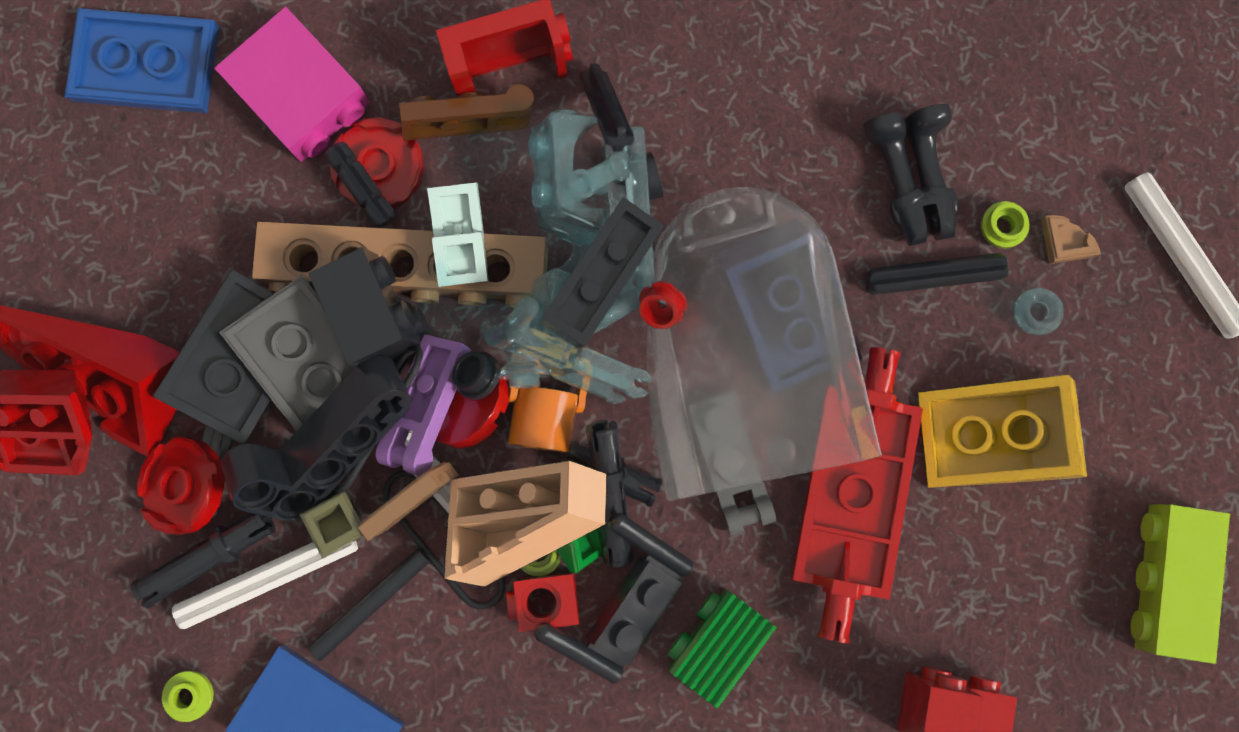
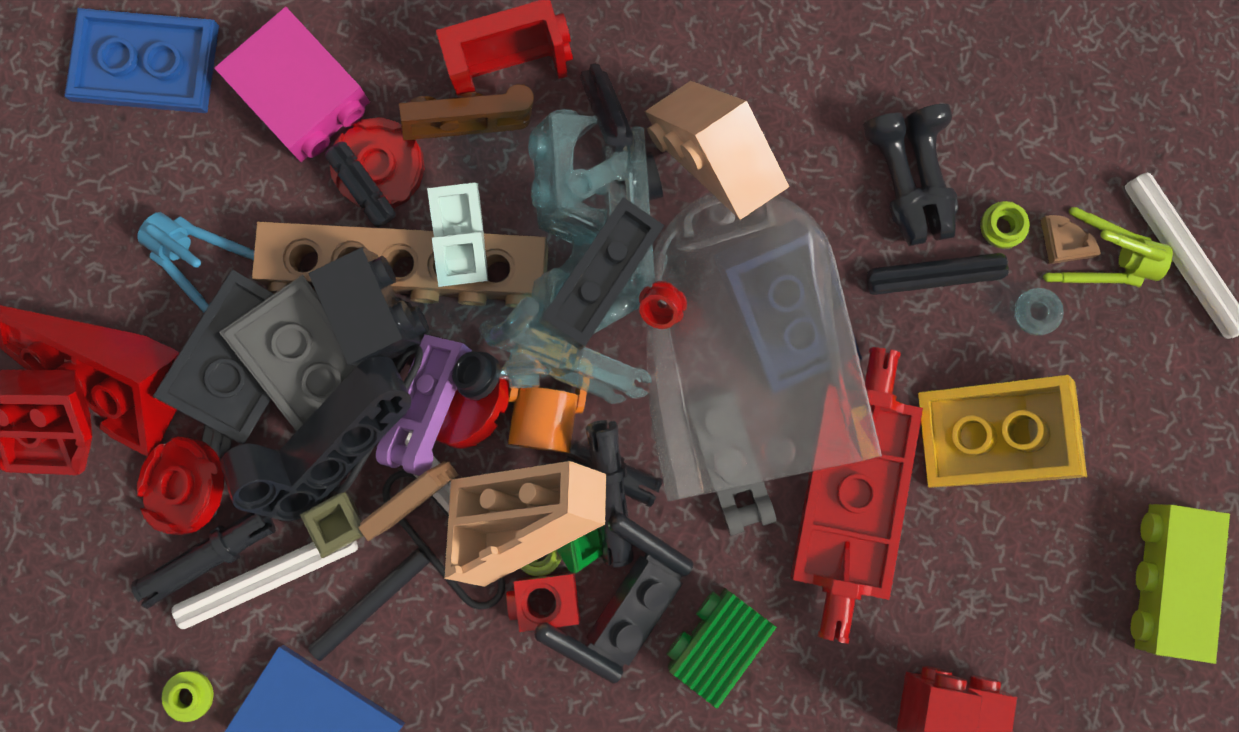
(170, 241): none -> dark azure plant
(718, 145): none -> light nougat wedge
(1138, 256): none -> lime plant

